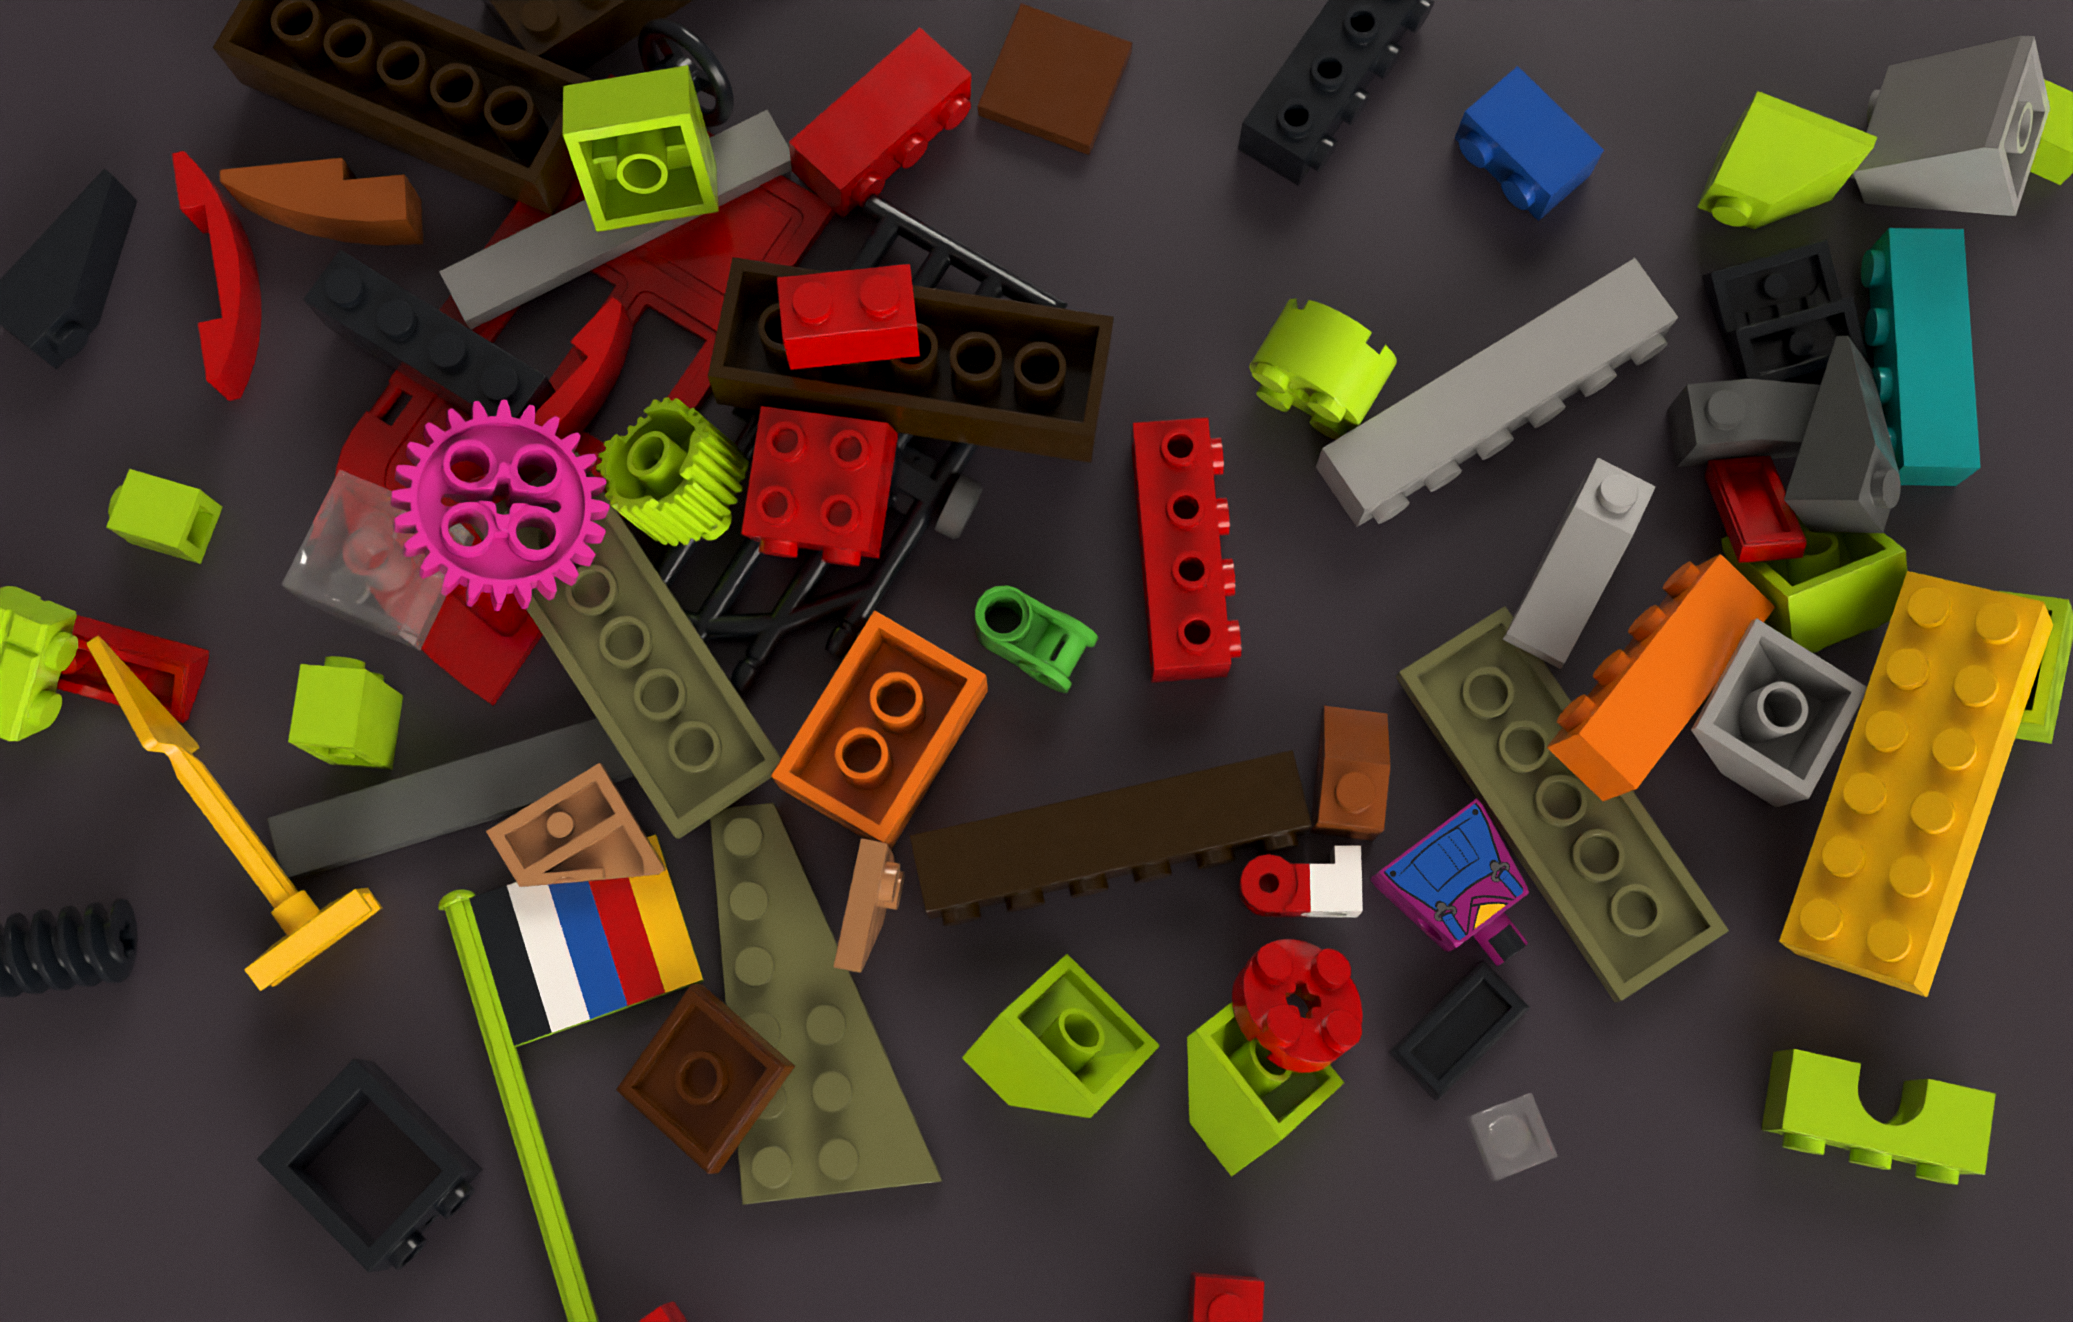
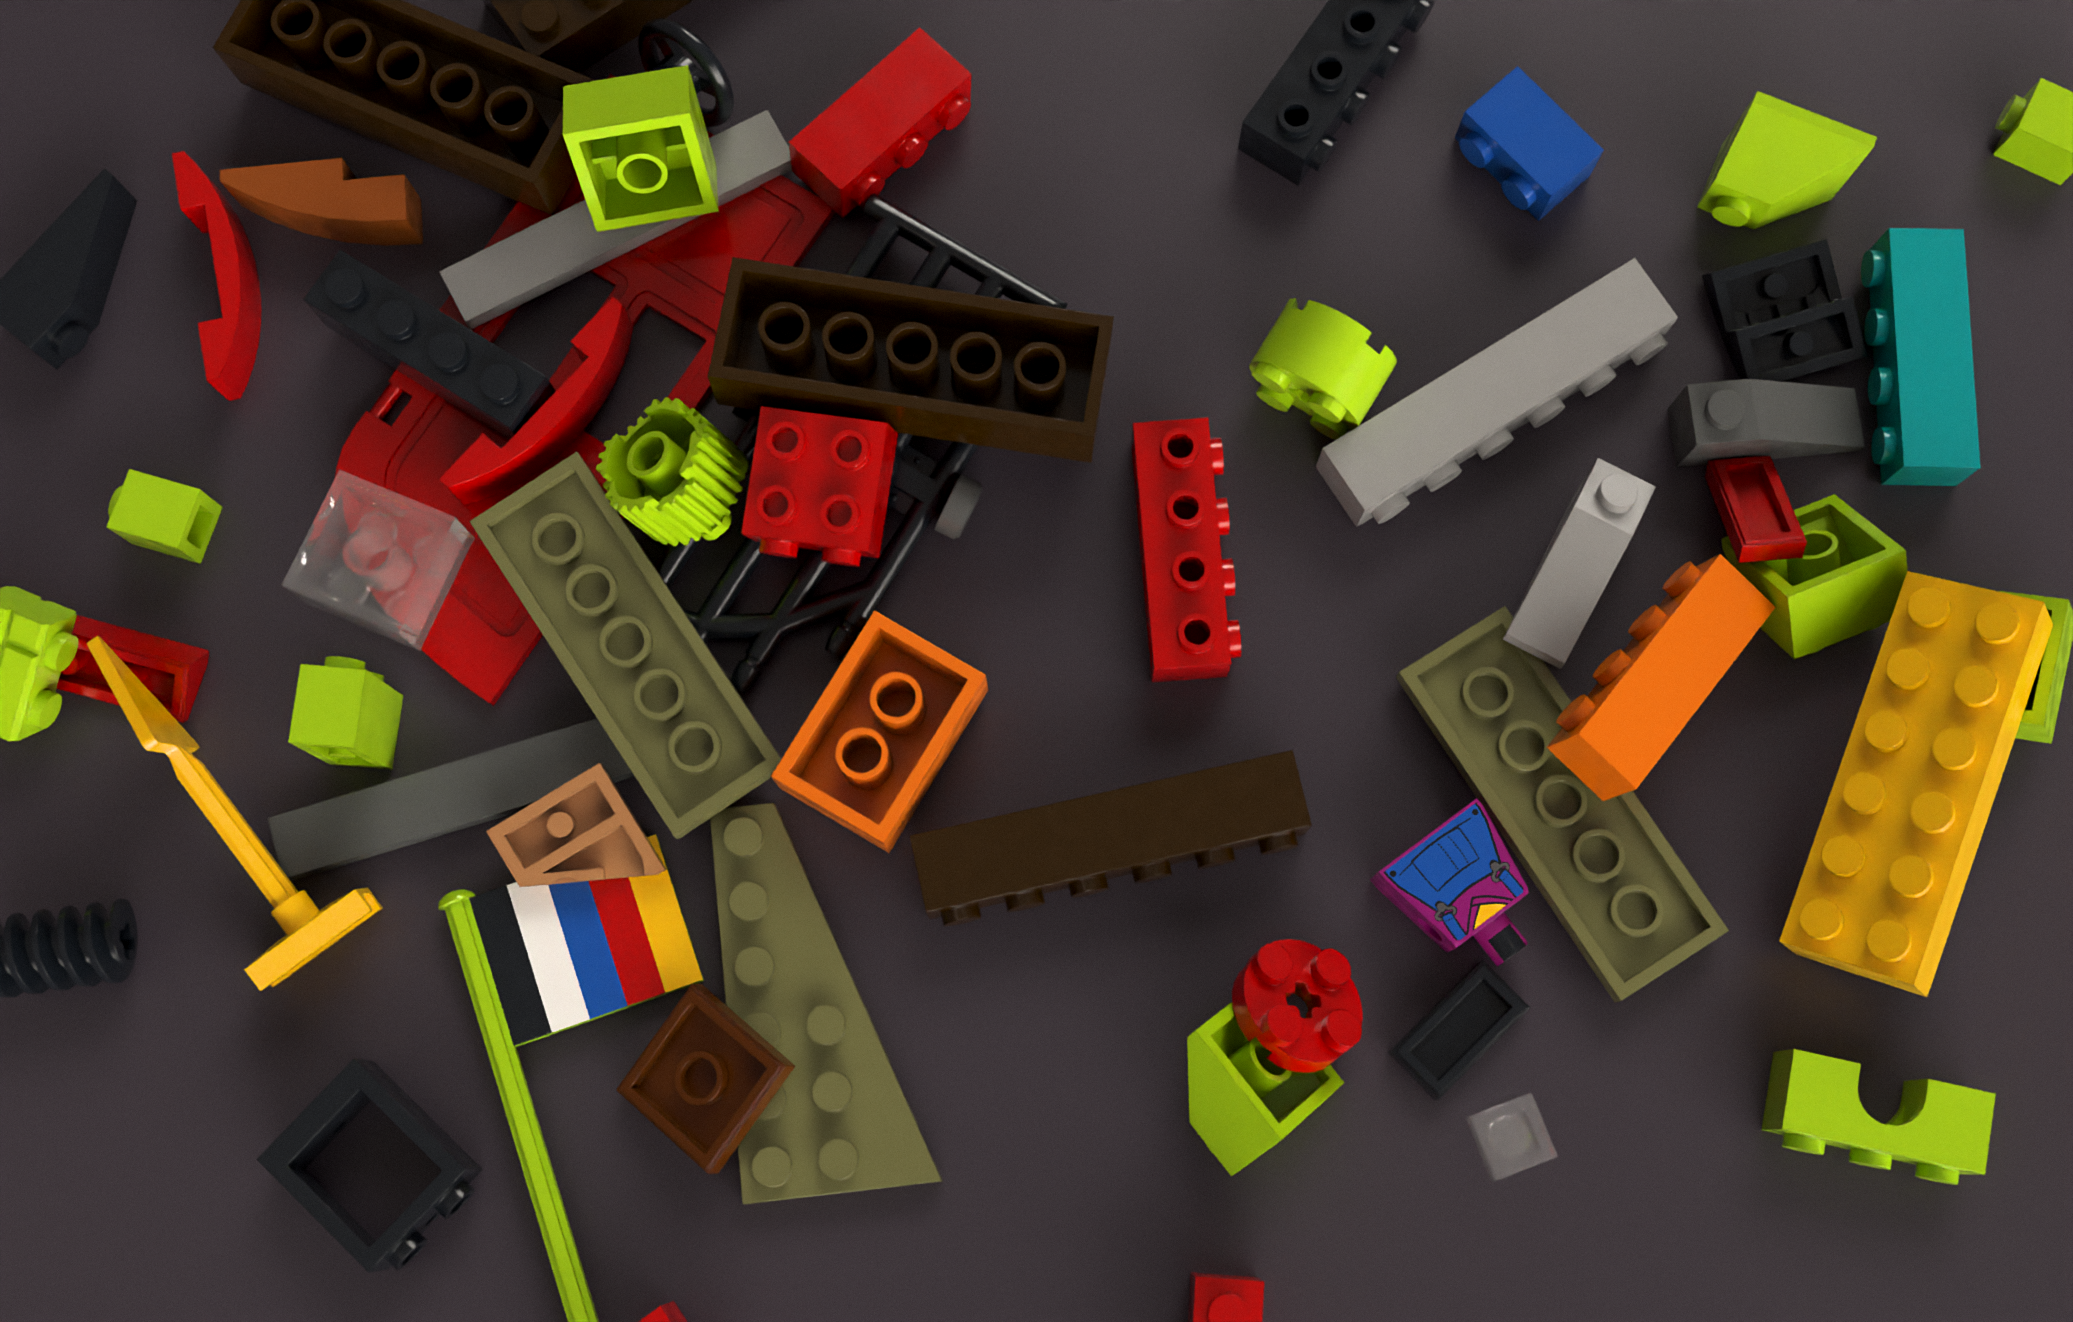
(500, 561): dark pink gear -> none
(848, 316): red brick -> none
(873, 889): medium nougat wing -> none
(1035, 638): bright green piece -> none
(1055, 79): reddish brown tile -> none
(1061, 1045): lime slope -> none
(1282, 889): leg -> none
(1351, 774): dark orange slope -> none
(1776, 716): light grey slope -> none
(1846, 459): dark grey slope -> none
(1957, 129): light grey slope -> none

